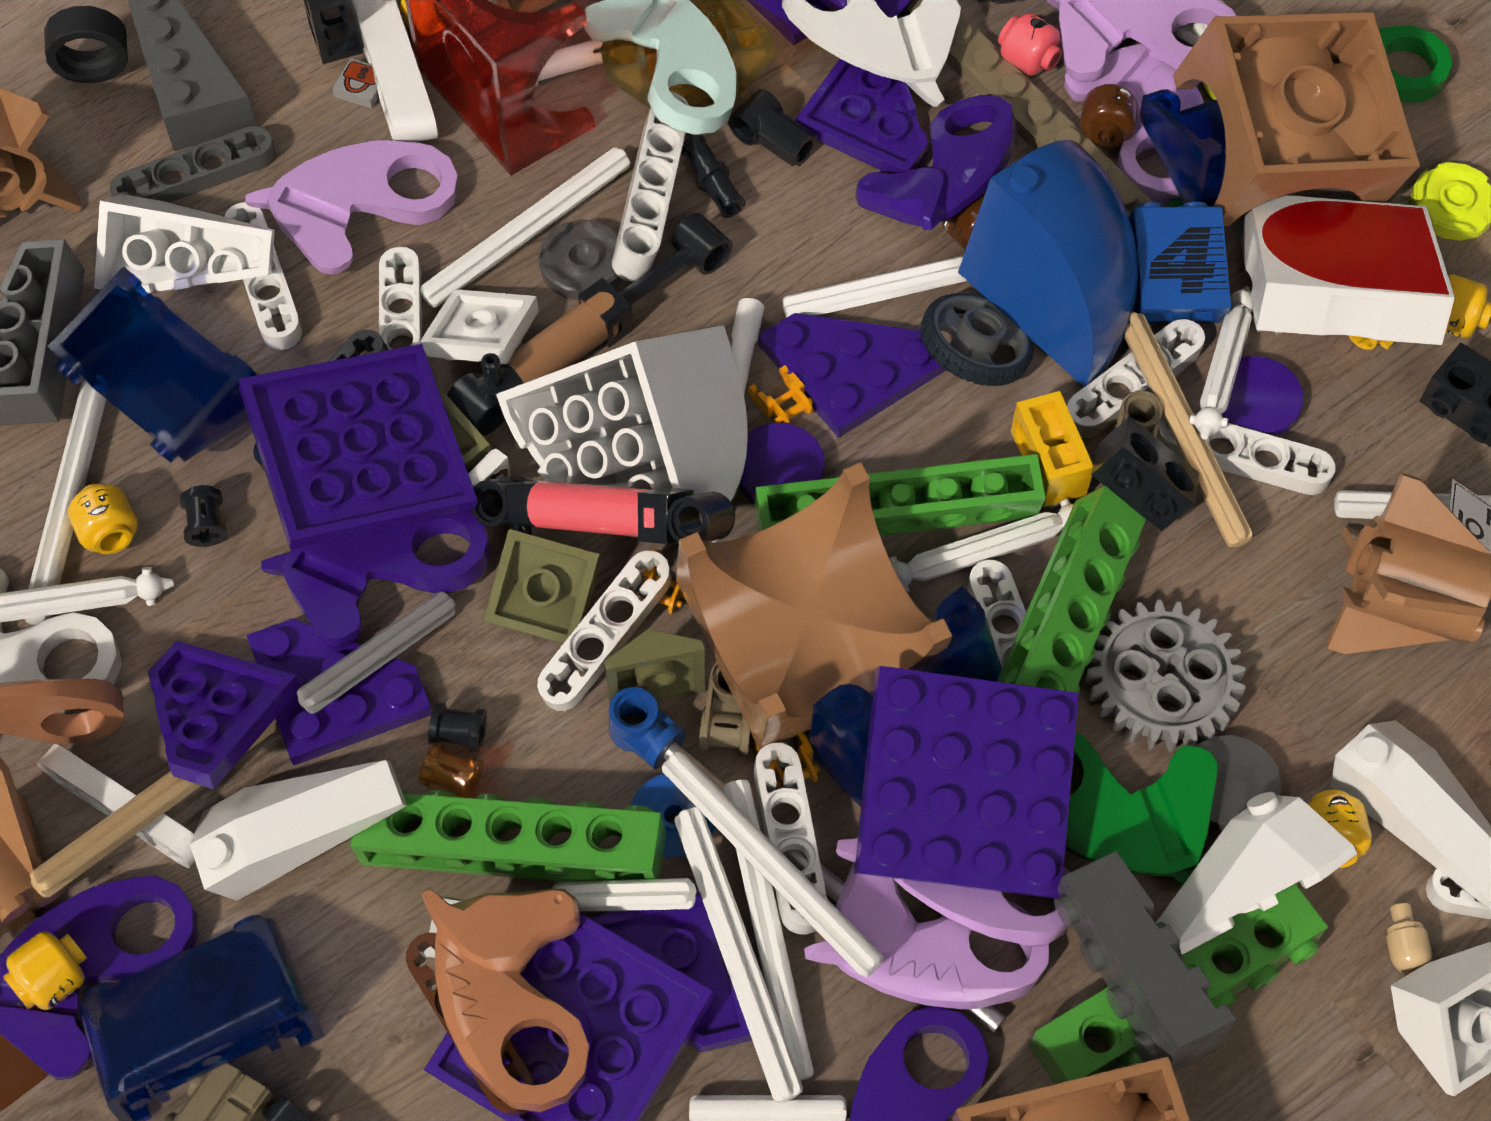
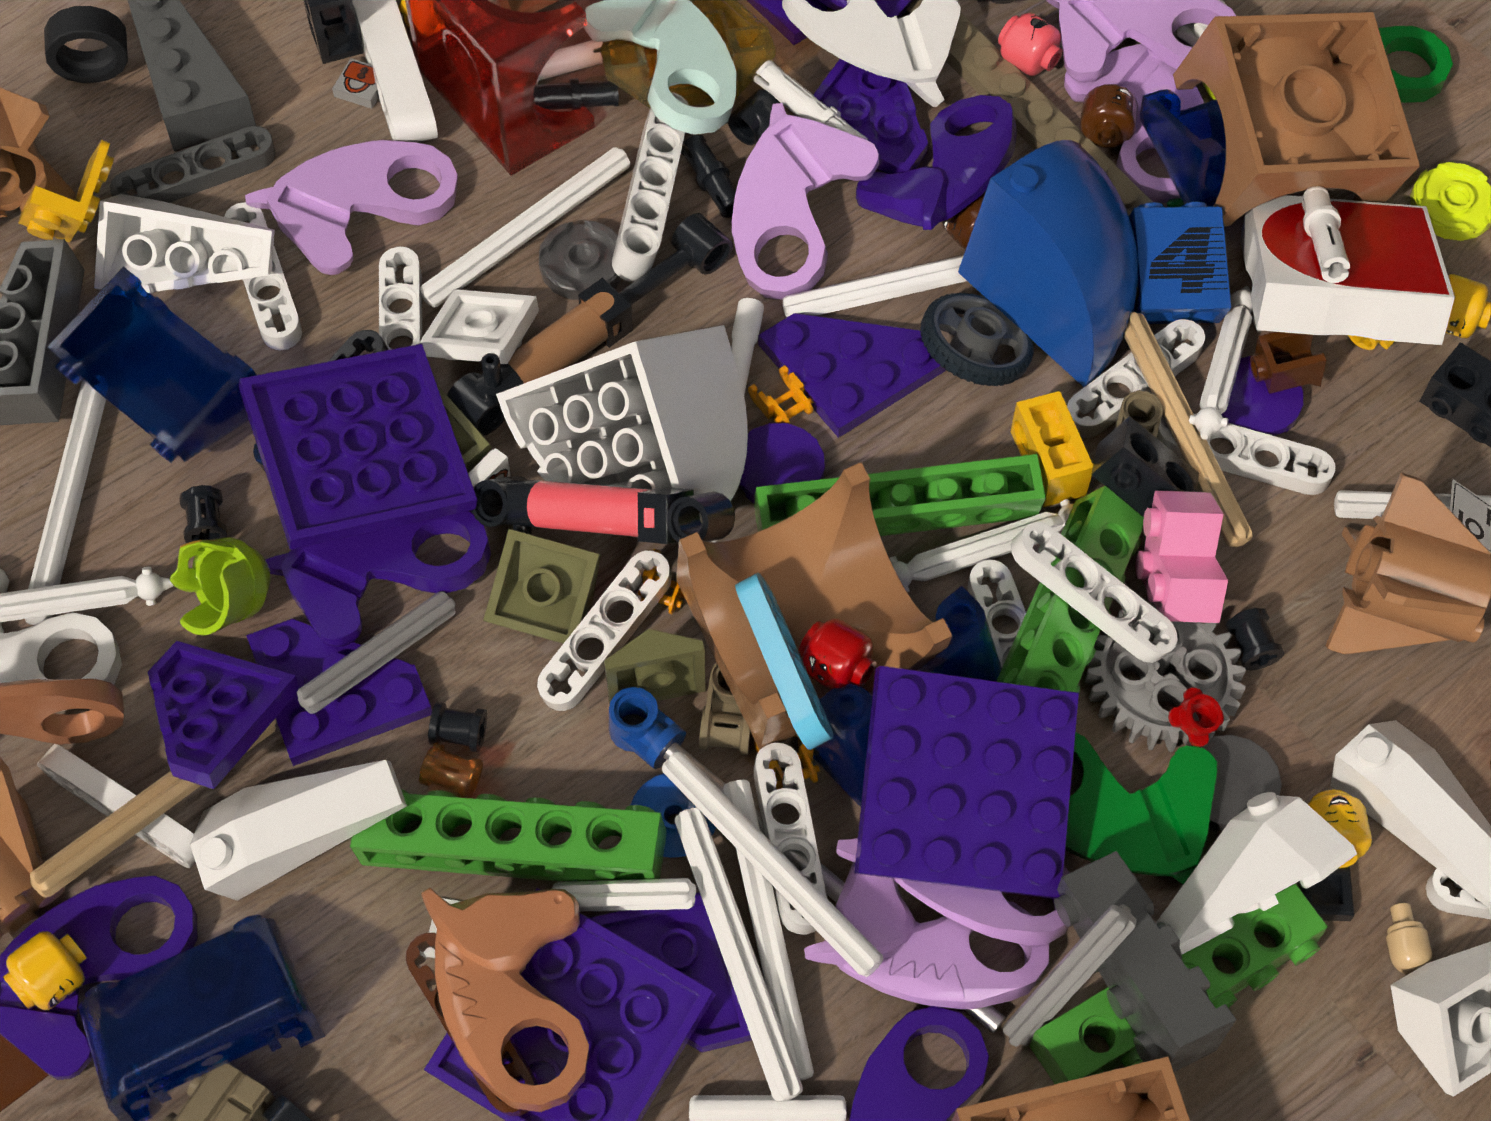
(57, 216): none -> yellow bracket
(103, 518): yellow head -> none
(227, 580): none -> lime helmet
(576, 95): none -> black pin
(773, 191): none -> lavender animal
(784, 661): none -> medium azure beam
(799, 99): none -> white pin
(837, 654): none -> red head
(1070, 974): none -> light grey axle
(1097, 586): none -> white beam
(1180, 556): none -> bright pink brick
(1205, 707): none -> red plate
(1255, 638): none -> black bush
(1284, 347): none -> reddish brown window
(1323, 225): none -> white pin
(1332, 896): none -> black tile

